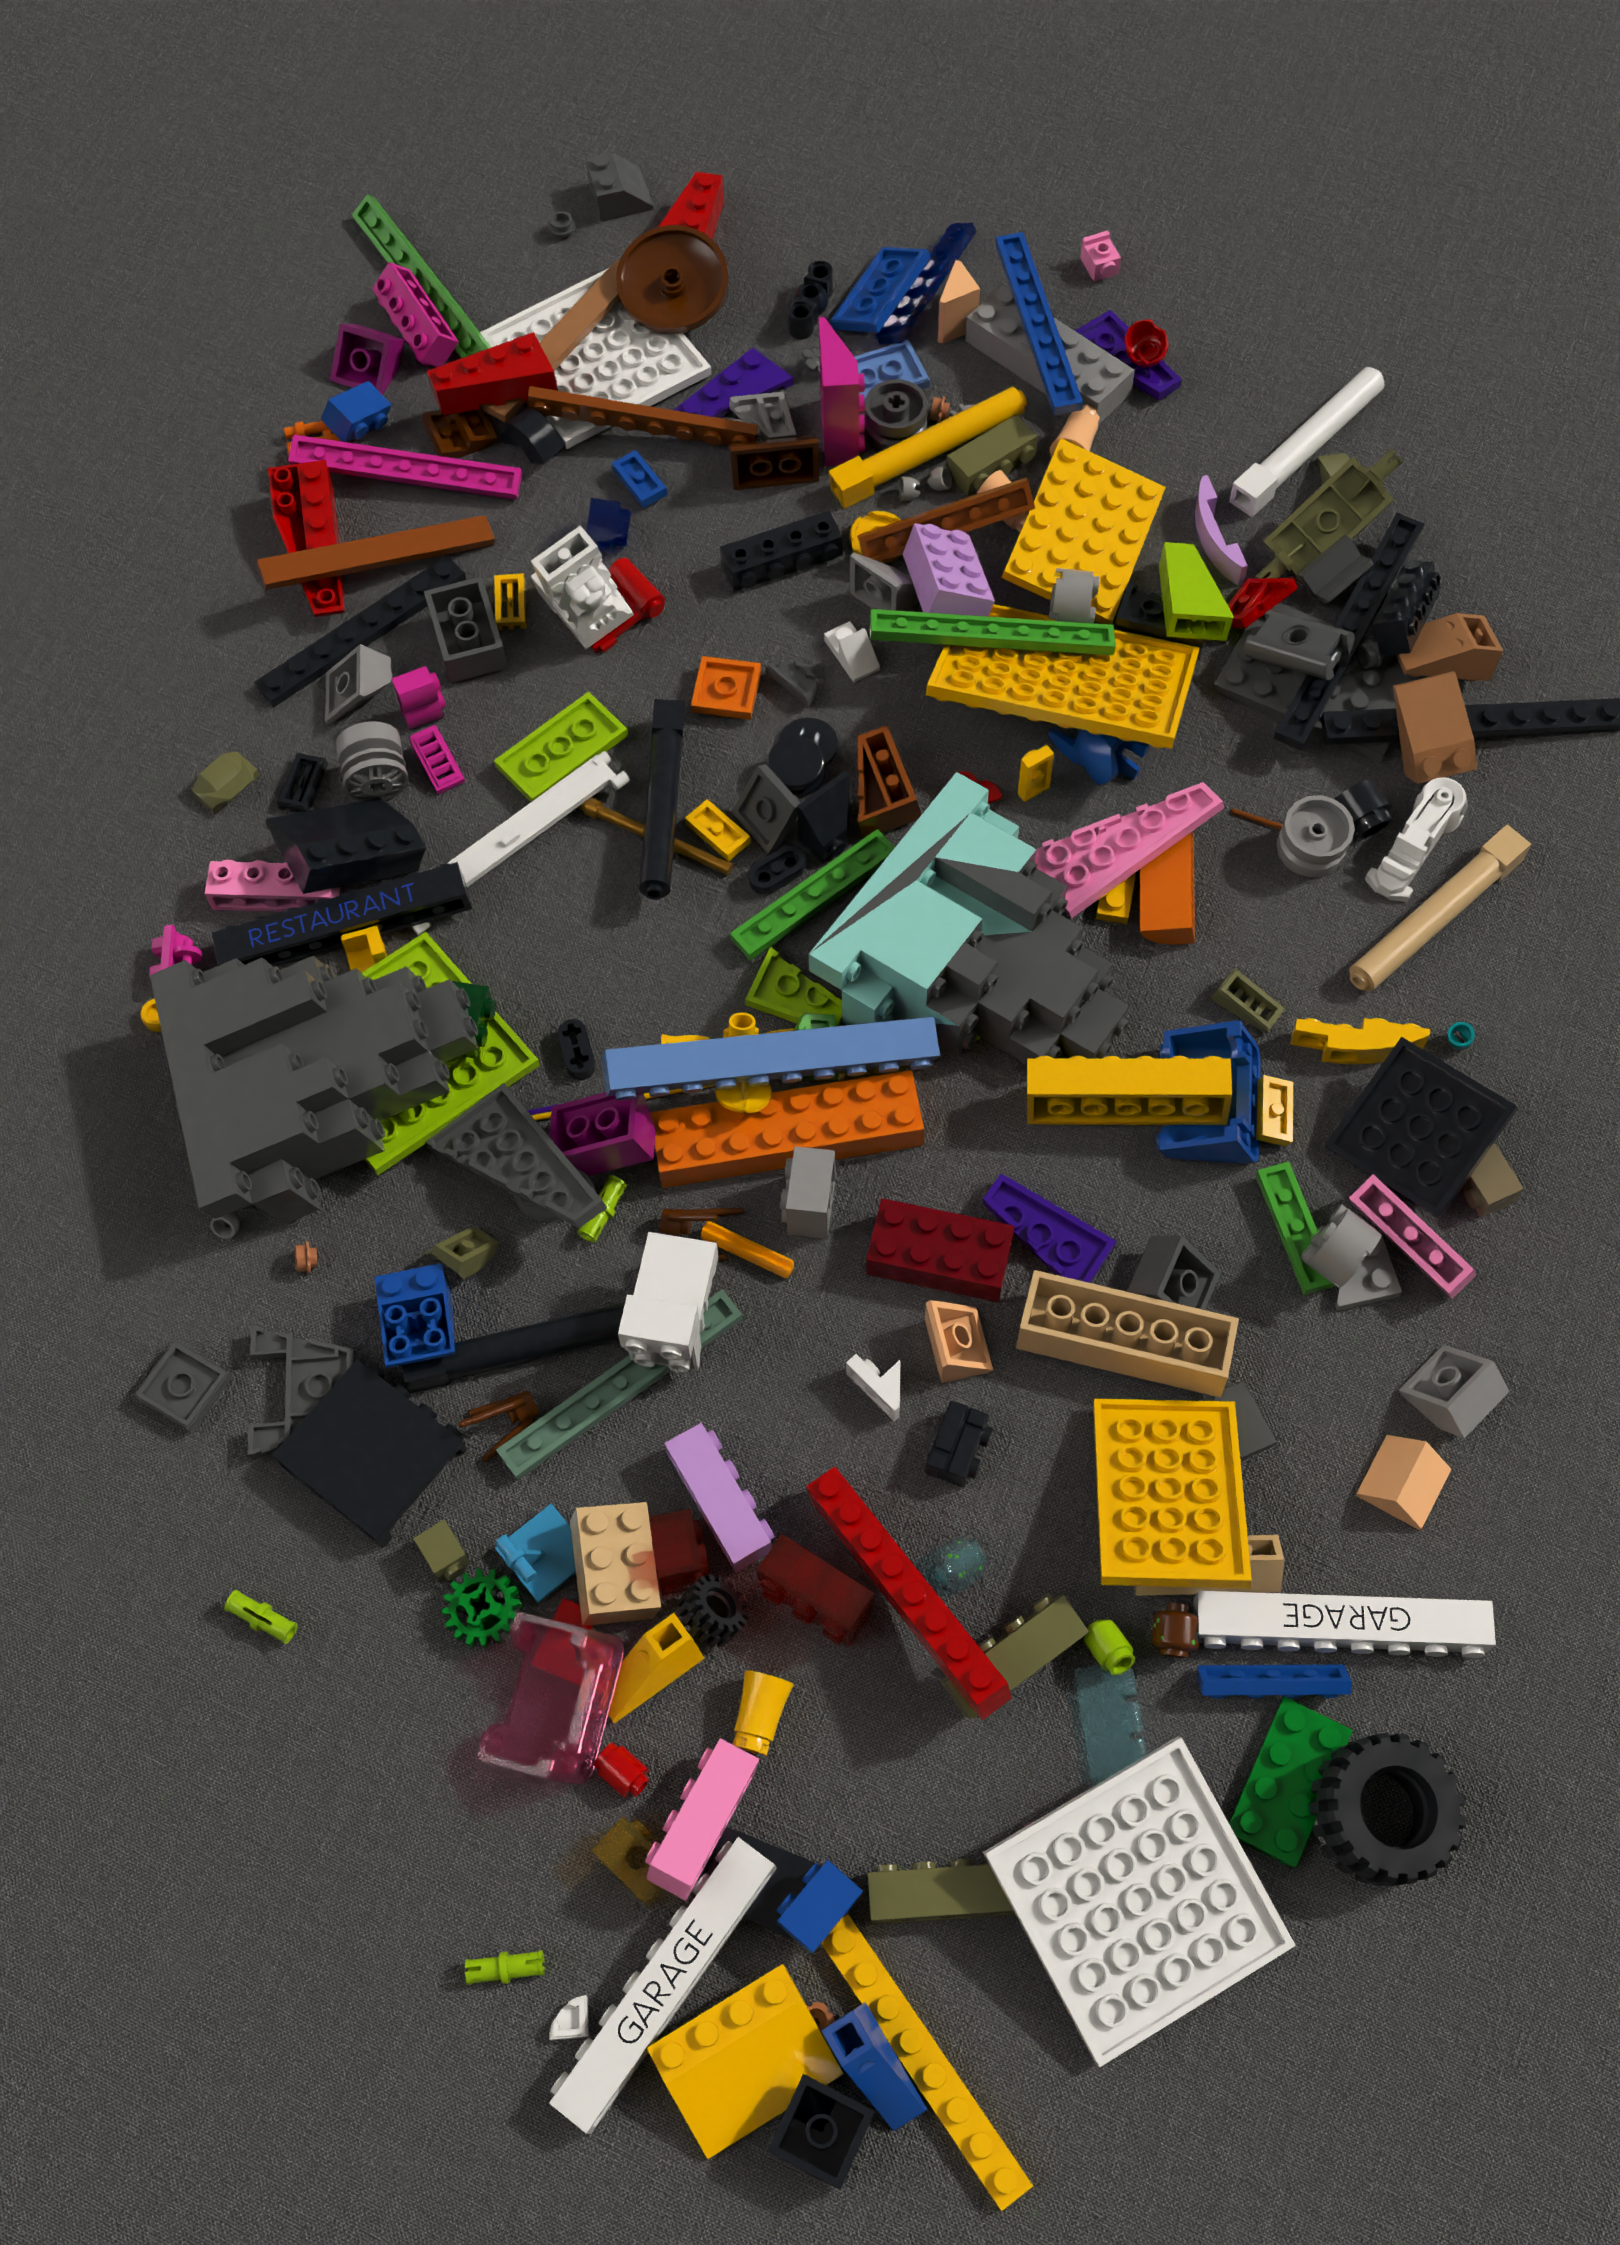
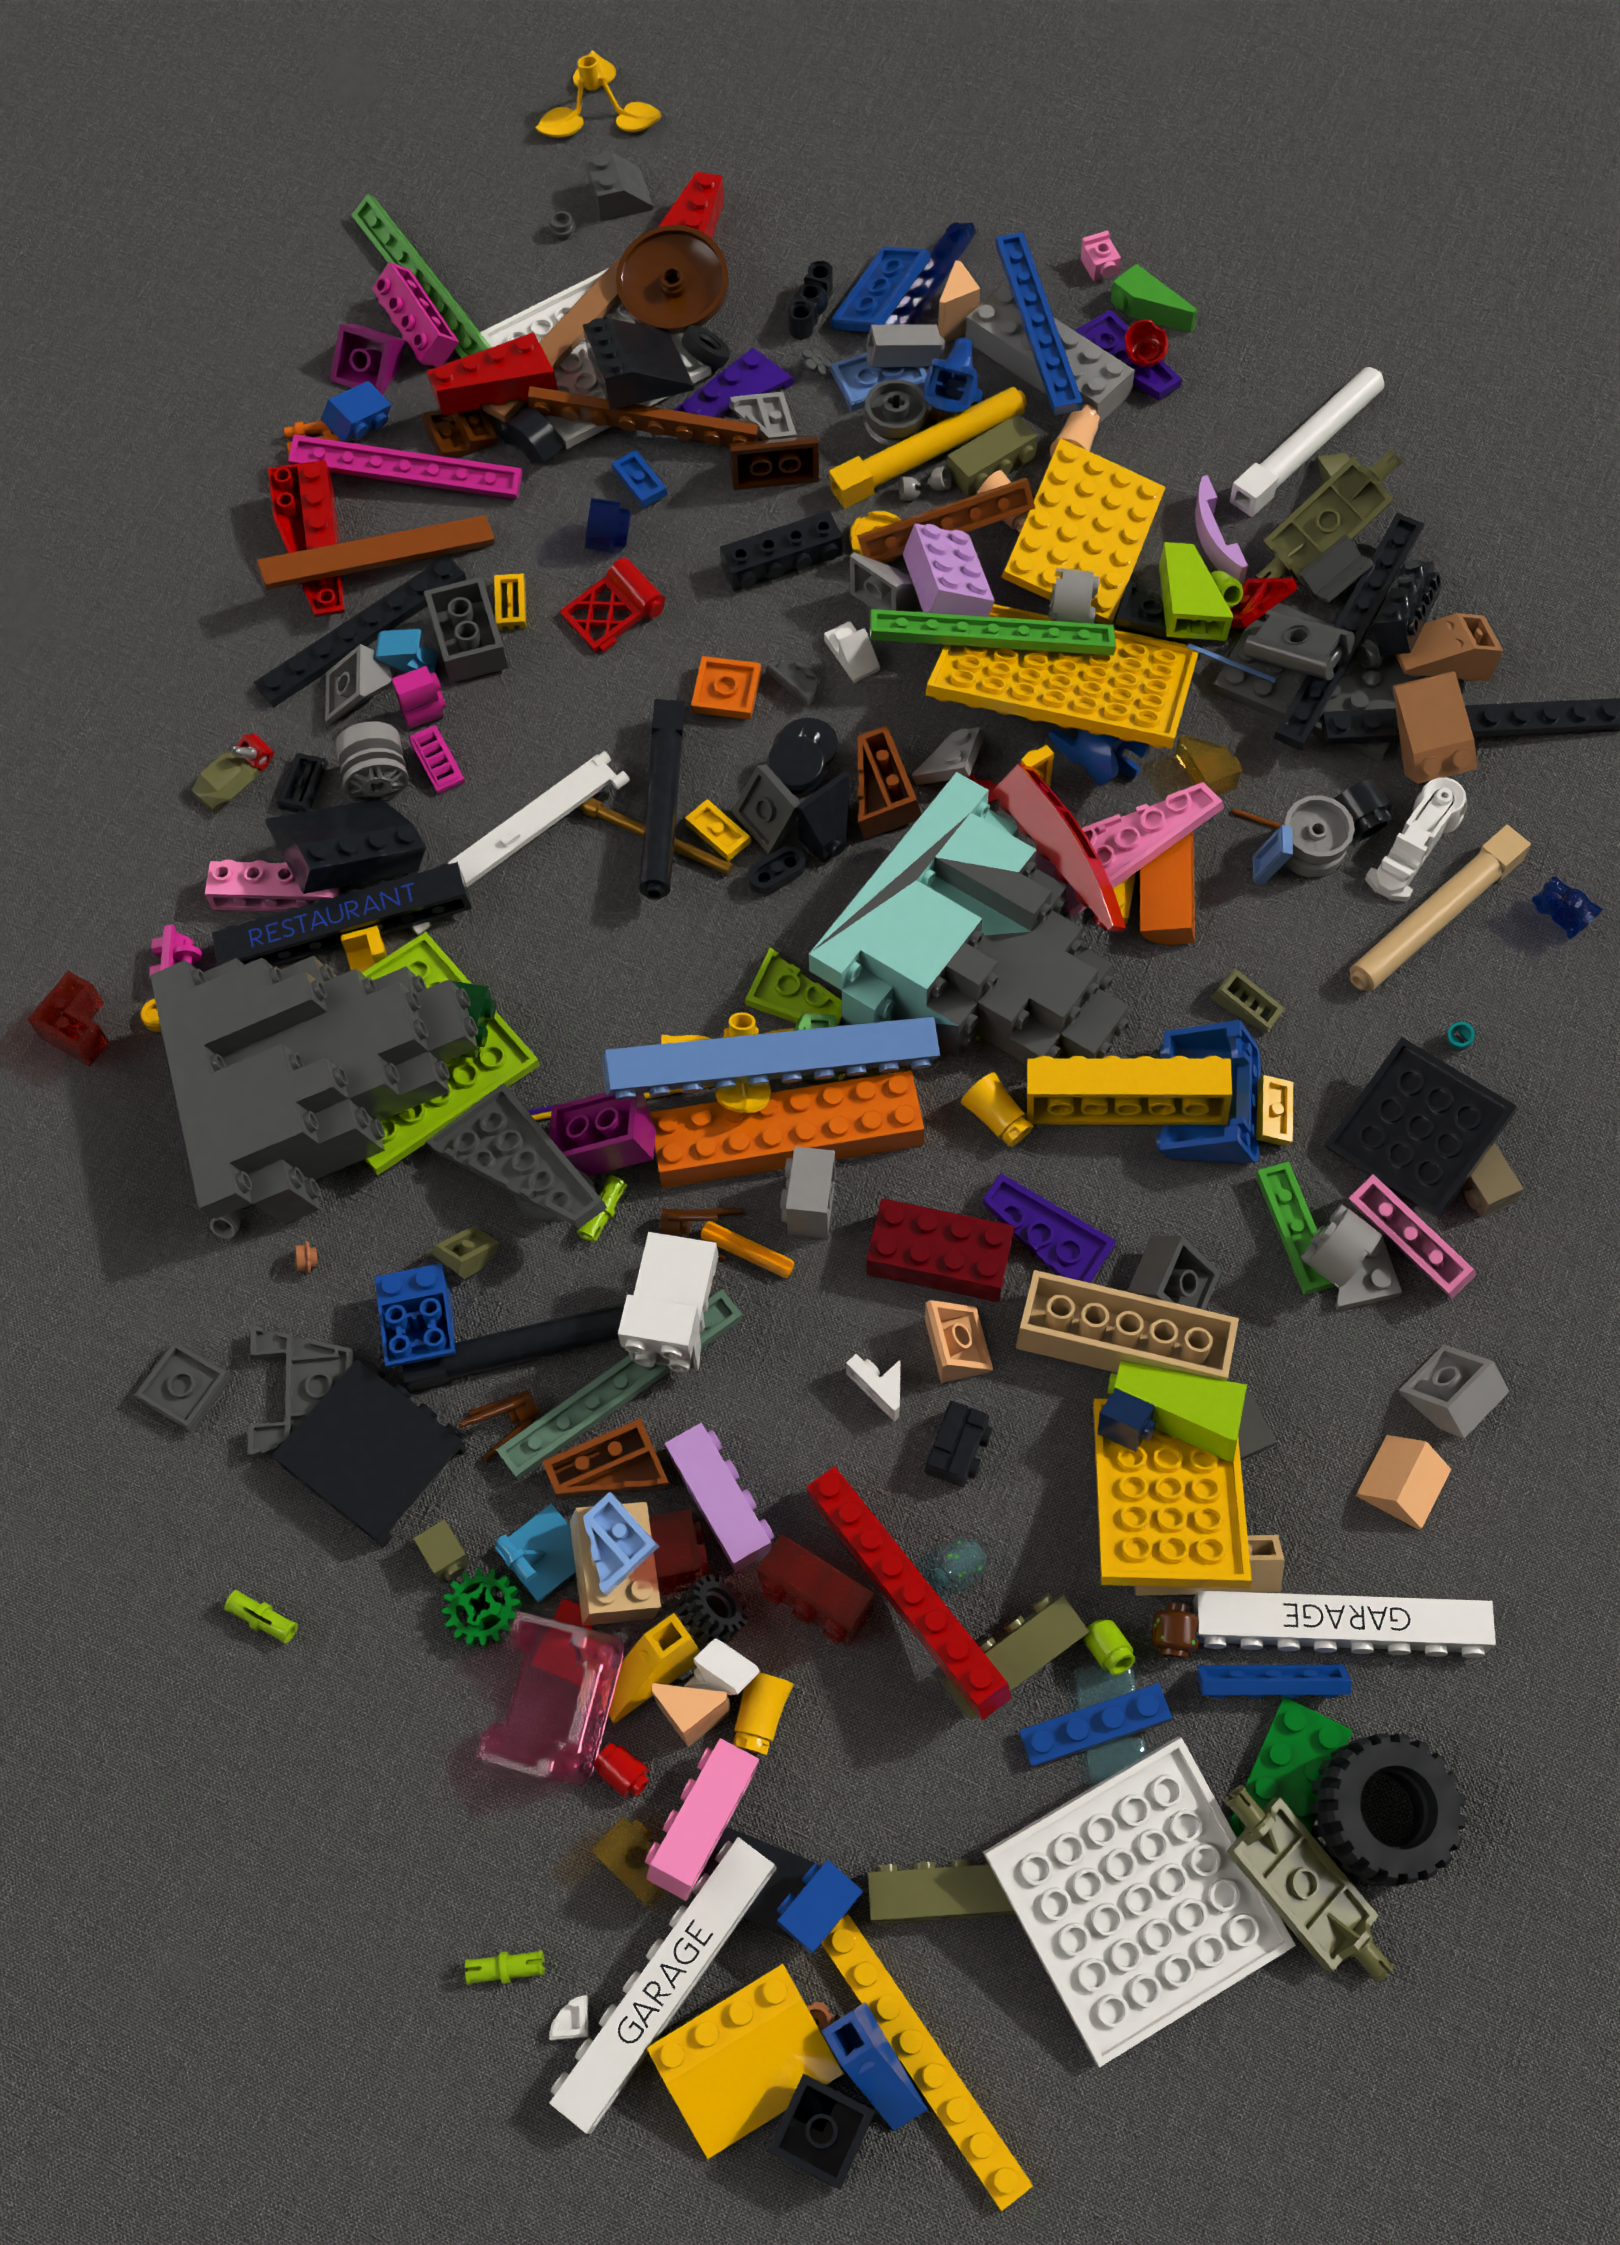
(66, 1019): none -> clear red brick
(254, 751): none -> red piece
(403, 650): none -> dark azure slope
(561, 746): lime plate -> none
(580, 587): white brick -> none
(583, 1048): black beam -> none
(592, 74): none -> yellow plant
(609, 1463): none -> dark orange wedge
(616, 1542): none -> light blue wing
(634, 362): none -> black slope
(691, 1709): none -> light nougat slope
(705, 346): none -> black tyre
(721, 1669): none -> white slope
(812, 895): bright green plate -> none
(840, 398): dark pink slope -> none
(903, 345): none -> light grey brick
(953, 382): none -> blue piece
(954, 755): none -> light grey wing
(997, 1109): none -> yellow plant
(1060, 841): none -> red wedge
(1095, 1725): none -> blue plate
(1126, 1420): none -> dark blue brick
(1147, 298): none -> bright green slope
(1187, 1405): none -> lime slope
(1208, 764): none -> clear yellow slope
(1229, 587): none -> lime brick
(1232, 663): none -> medium blue piece
(1272, 854): none -> medium blue tile
(1304, 1885): none -> olive plate
(1355, 1046): yellow slope -> none
(1570, 912): none -> clear blue animal

